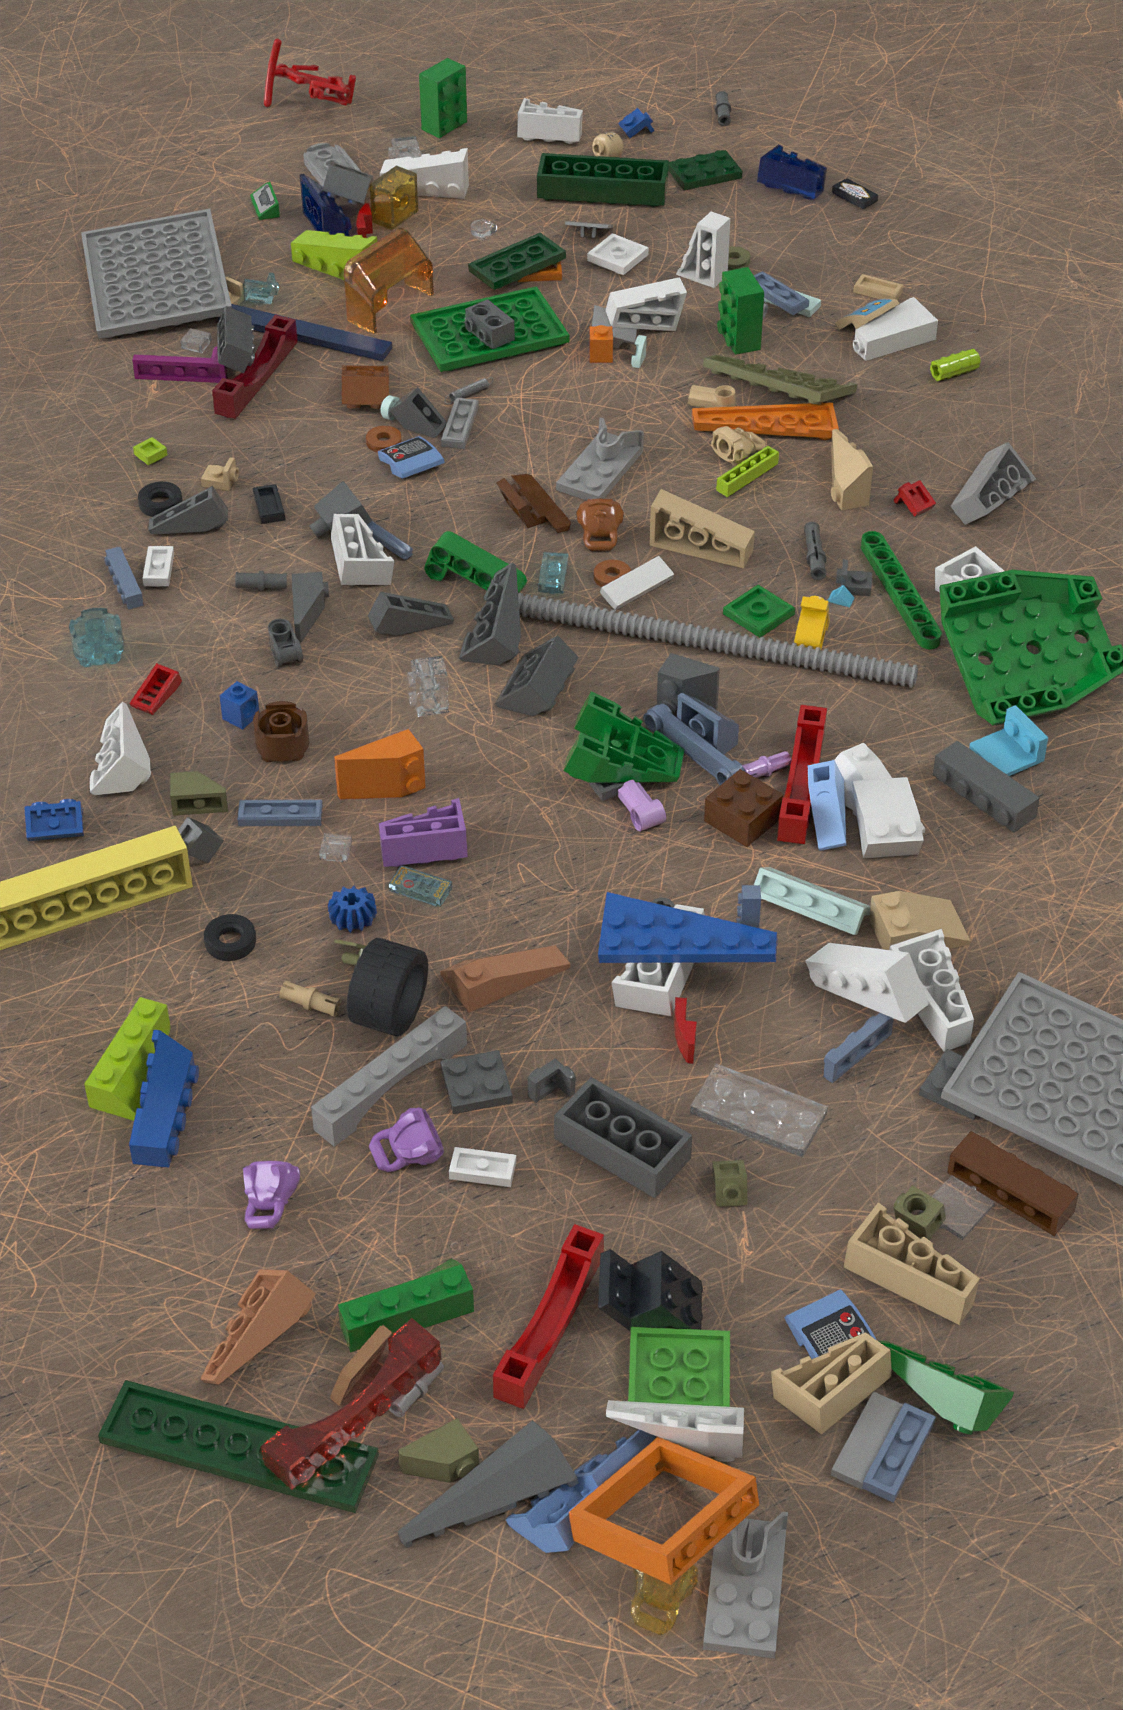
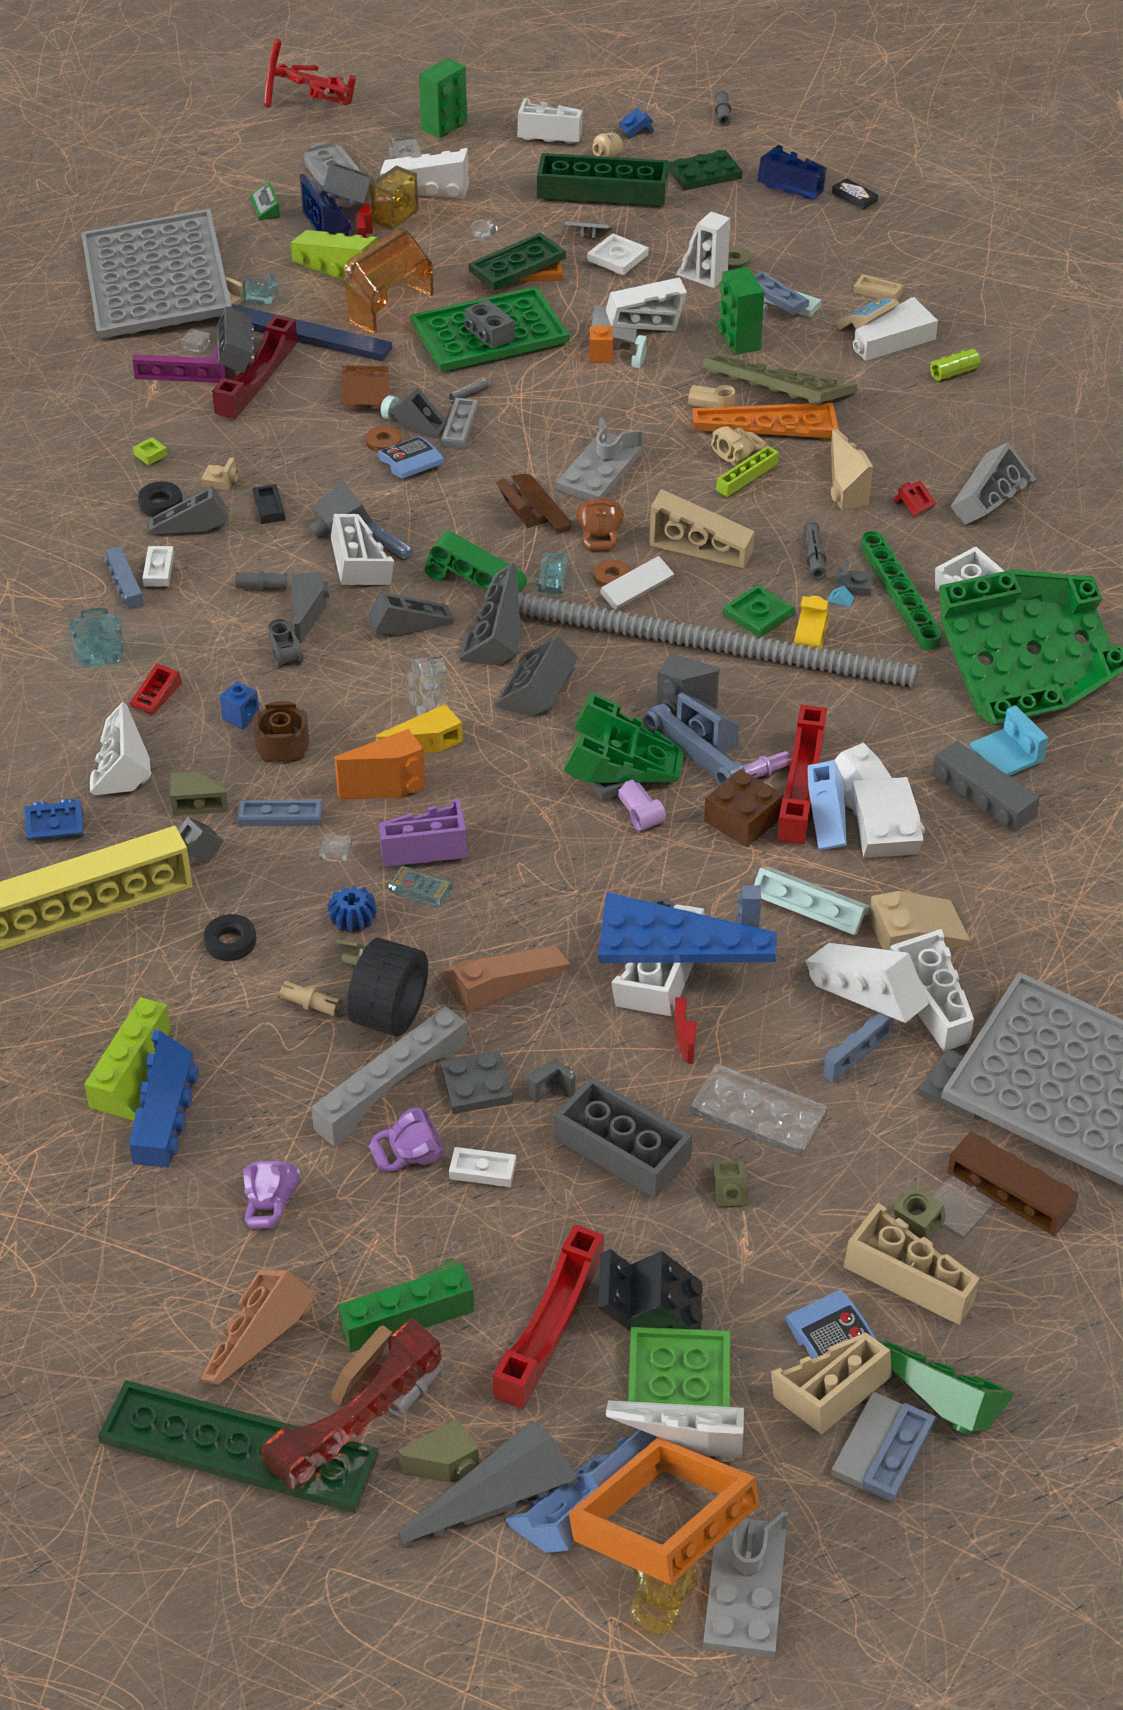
(433, 730): none -> yellow slope

